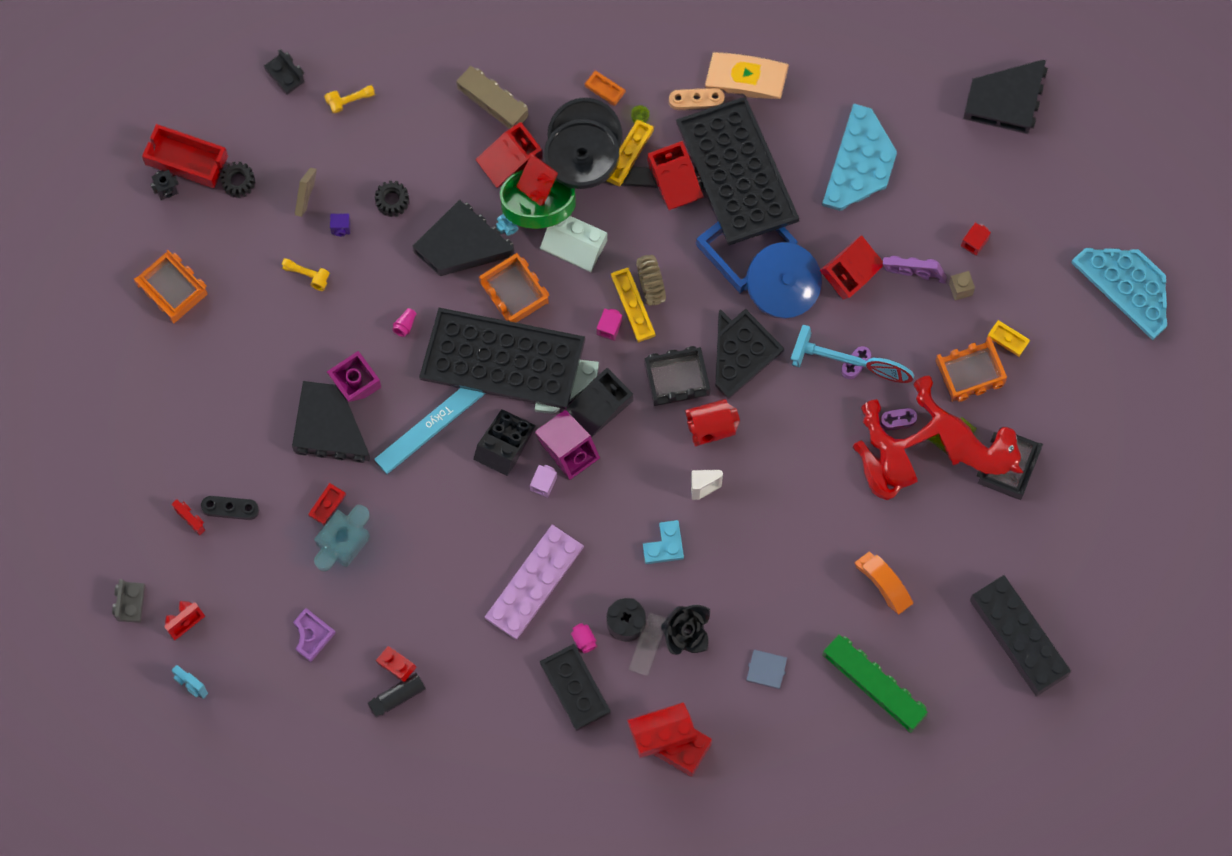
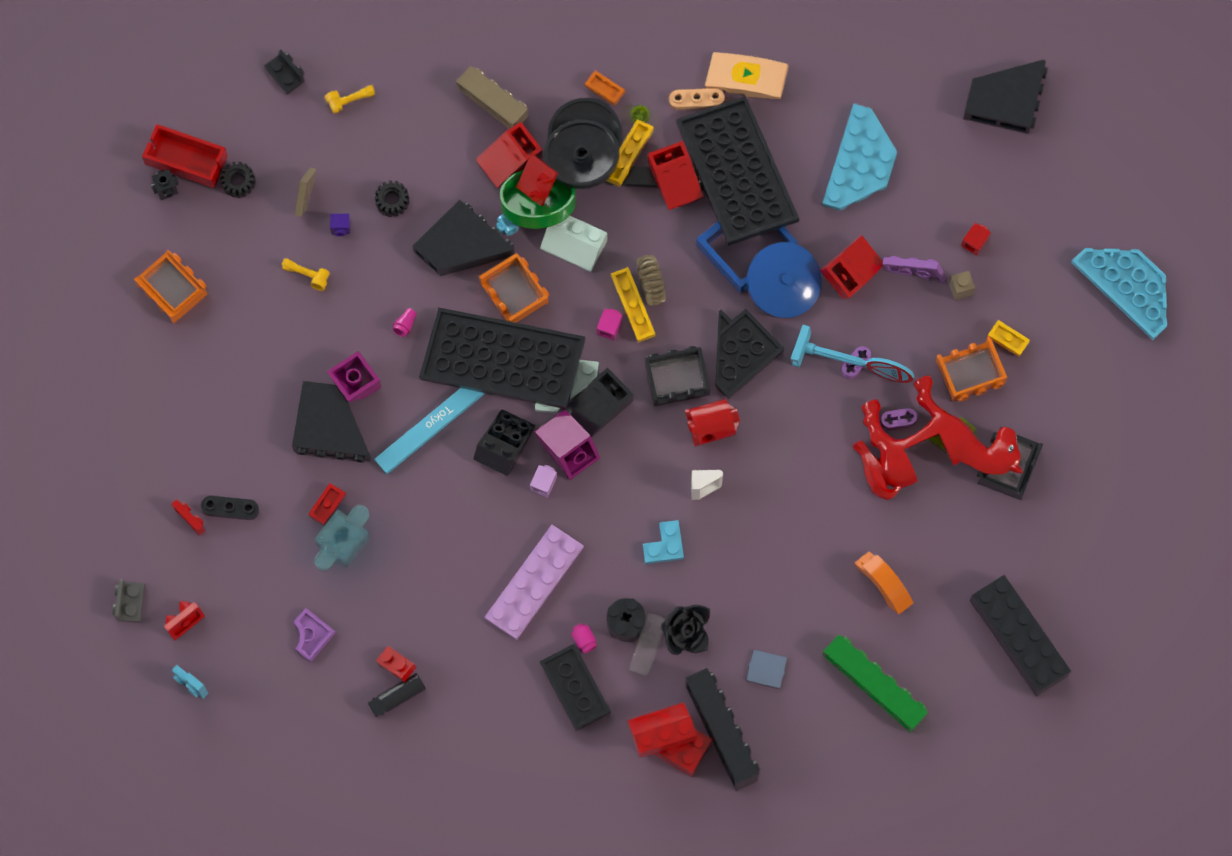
(721, 728): none -> black brick

